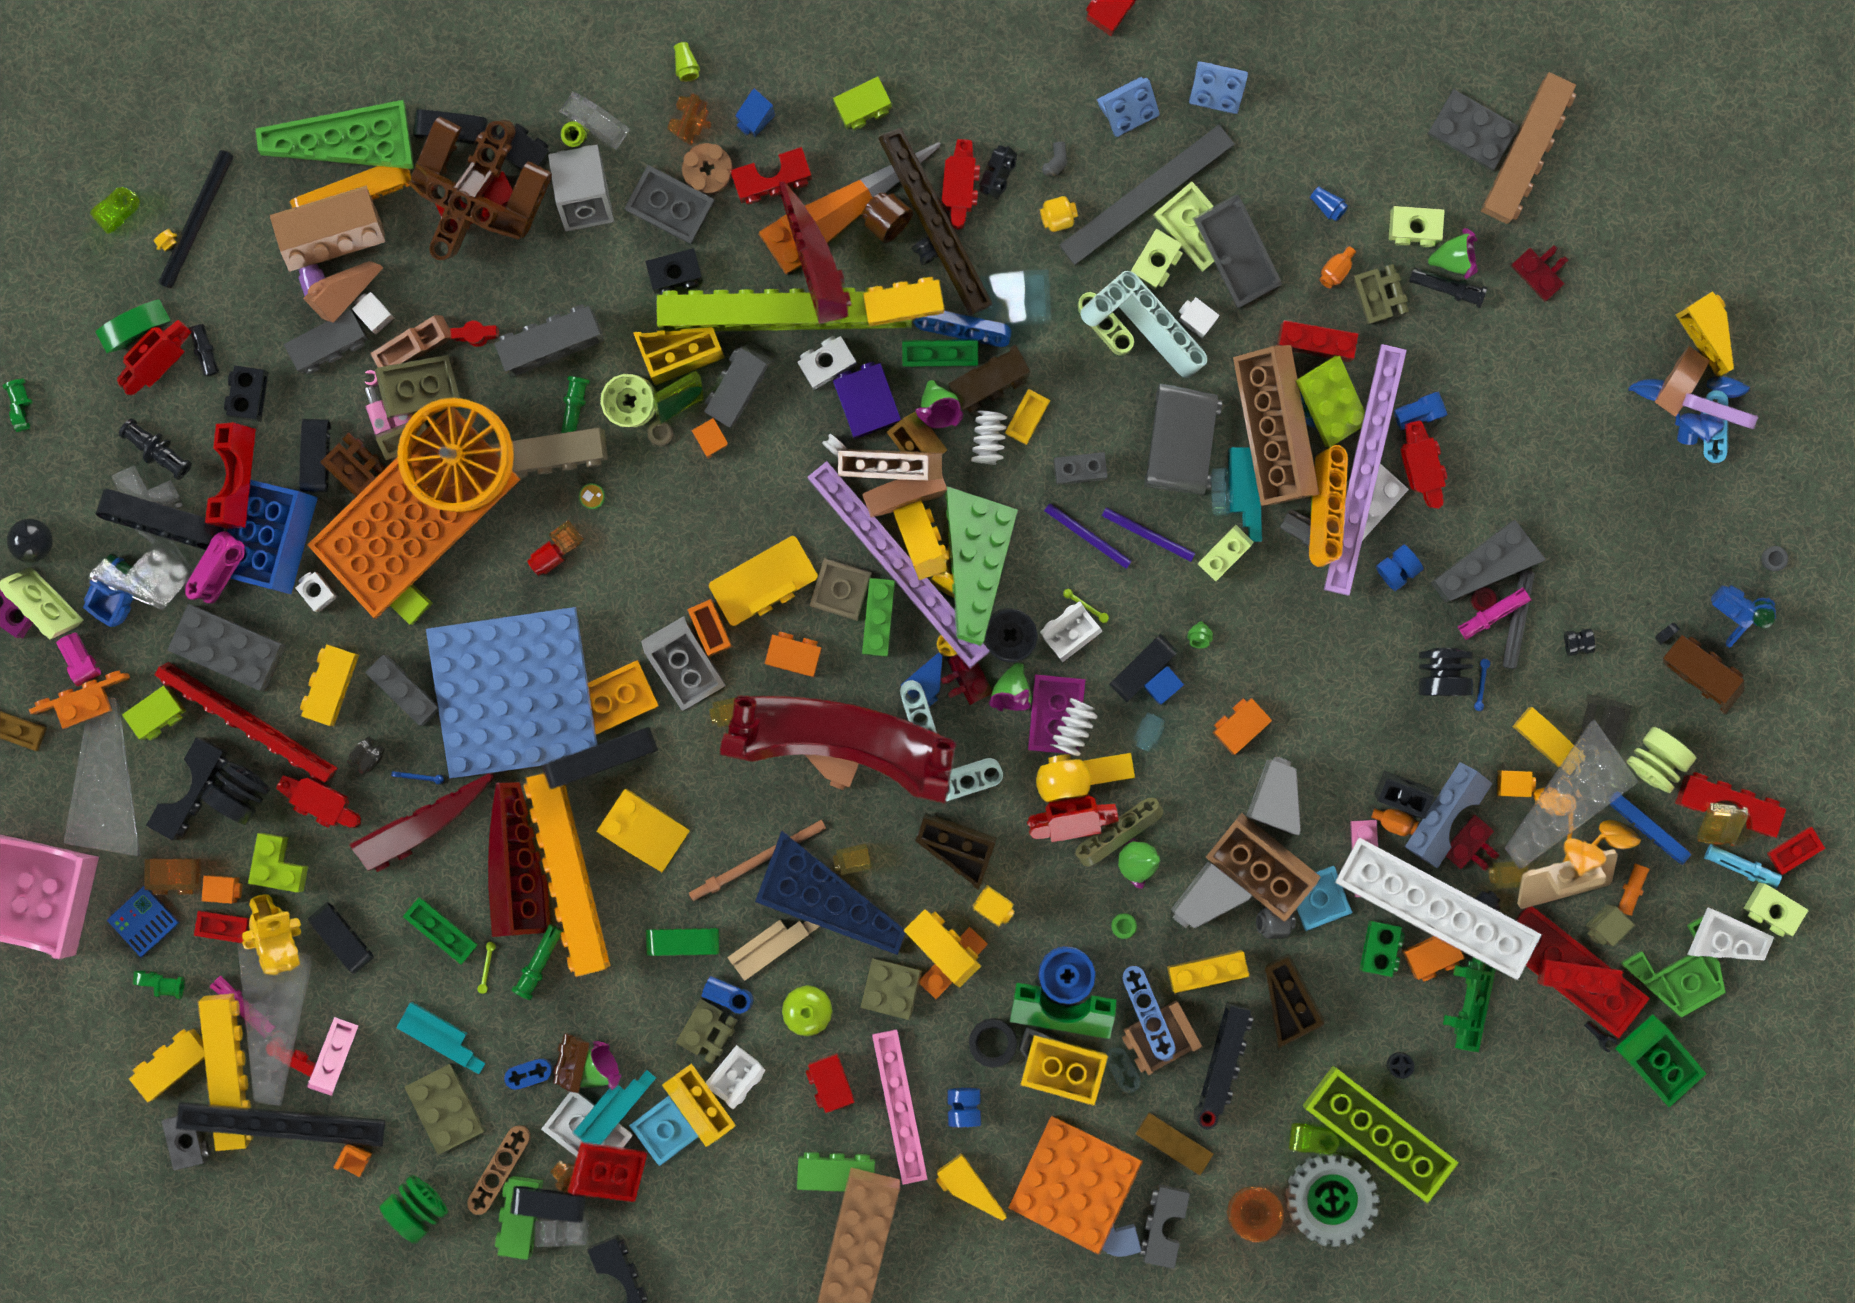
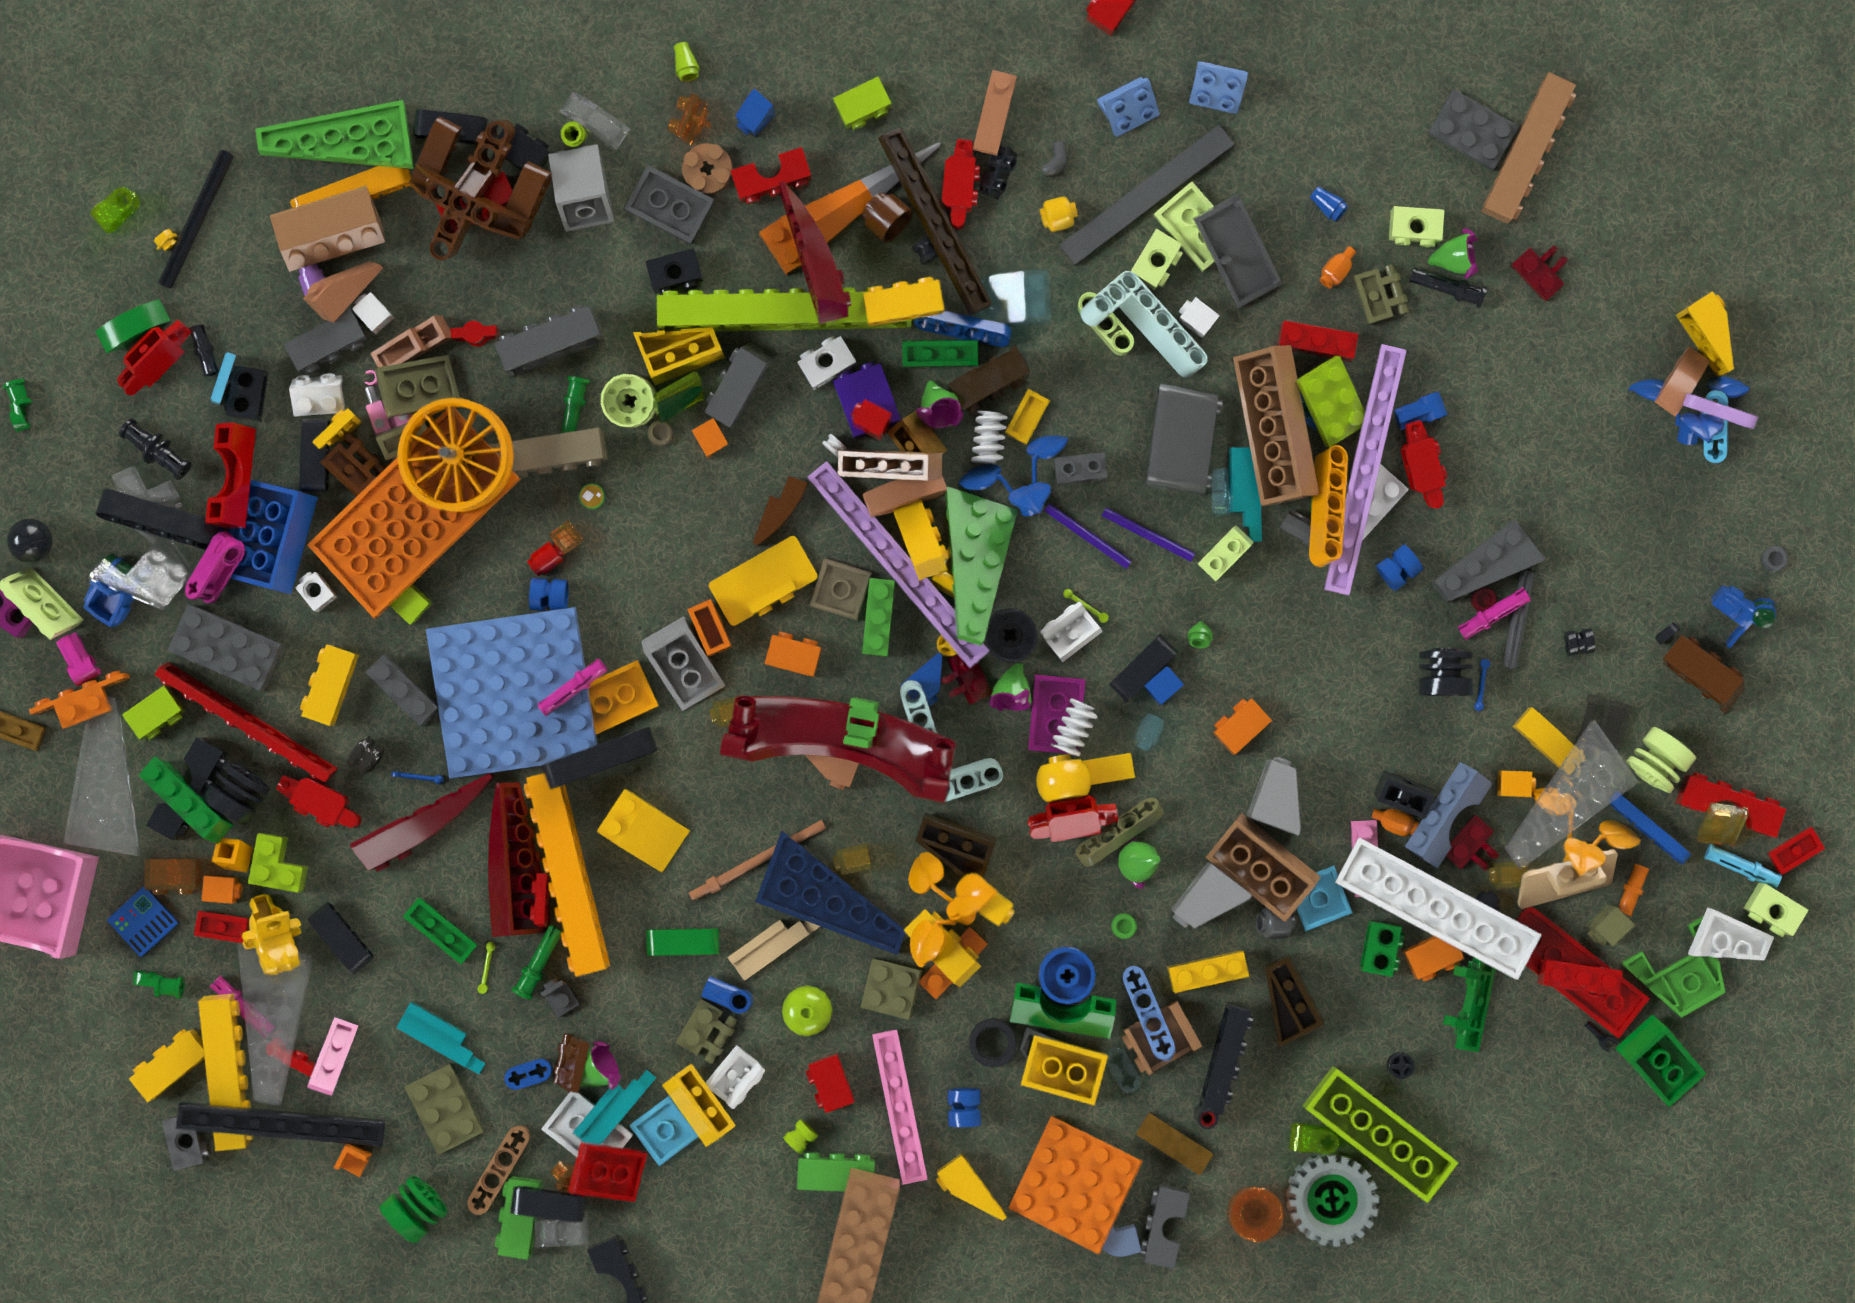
(184, 801): none -> green arch
(222, 378): none -> medium azure tile
(232, 855): none -> light orange brick
(317, 395): none -> white bracket
(342, 424): none -> yellow wing
(540, 911): none -> red plate
(546, 594): none -> blue wheel
(560, 996): none -> dark grey bracket
(580, 681): none -> dark pink pin
(780, 510): none -> reddish brown slope
(799, 1138): none -> lime wheel
(857, 734): none -> bright green piece
(871, 419): none -> red brick
(971, 894): none -> light orange plant
(994, 112): none -> nougat slope
(1027, 498): none -> blue plant

